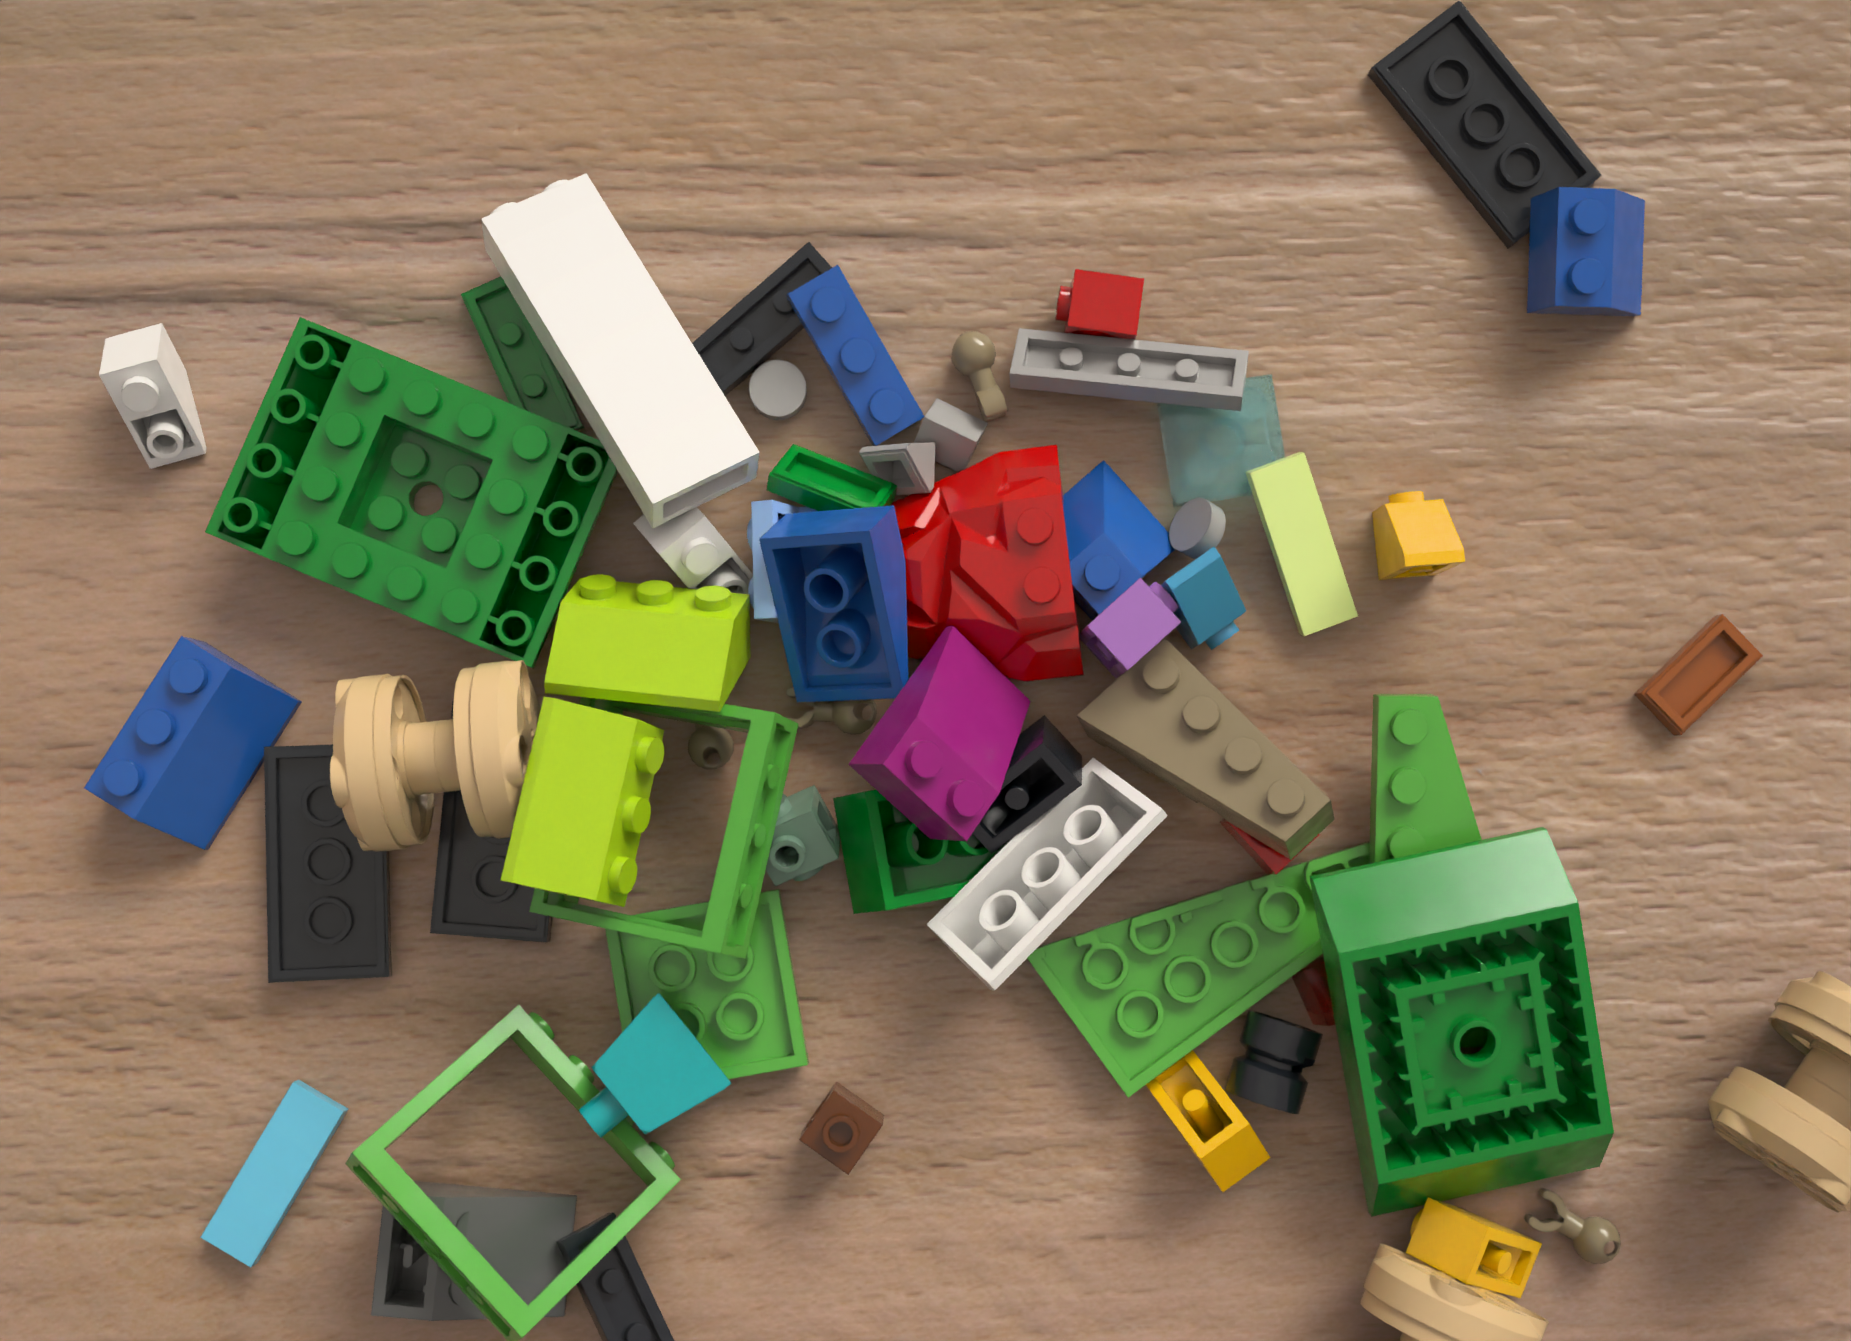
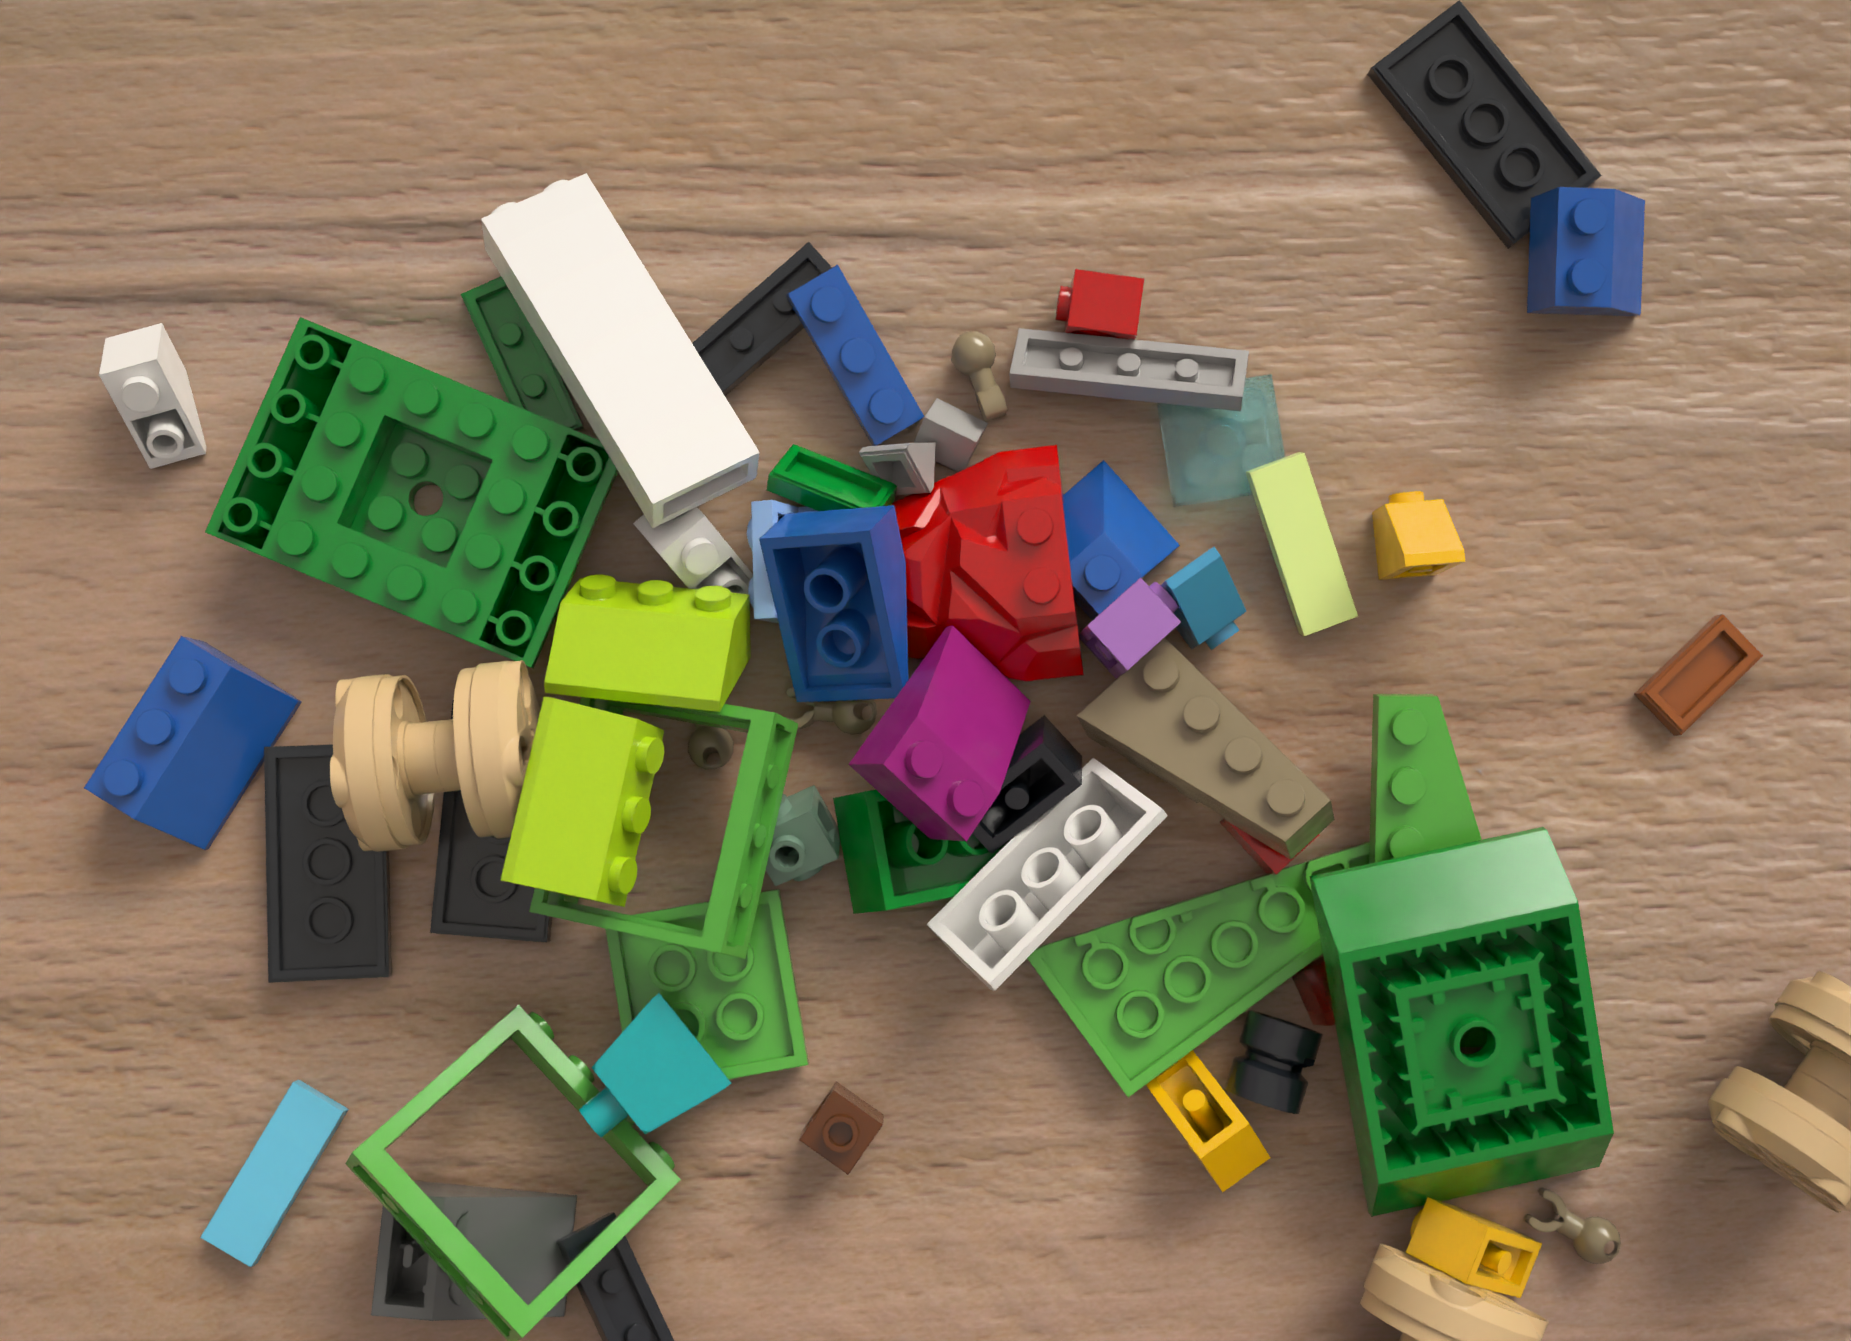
(778, 389): light grey tile -> none
(1197, 527): light grey tile -> none

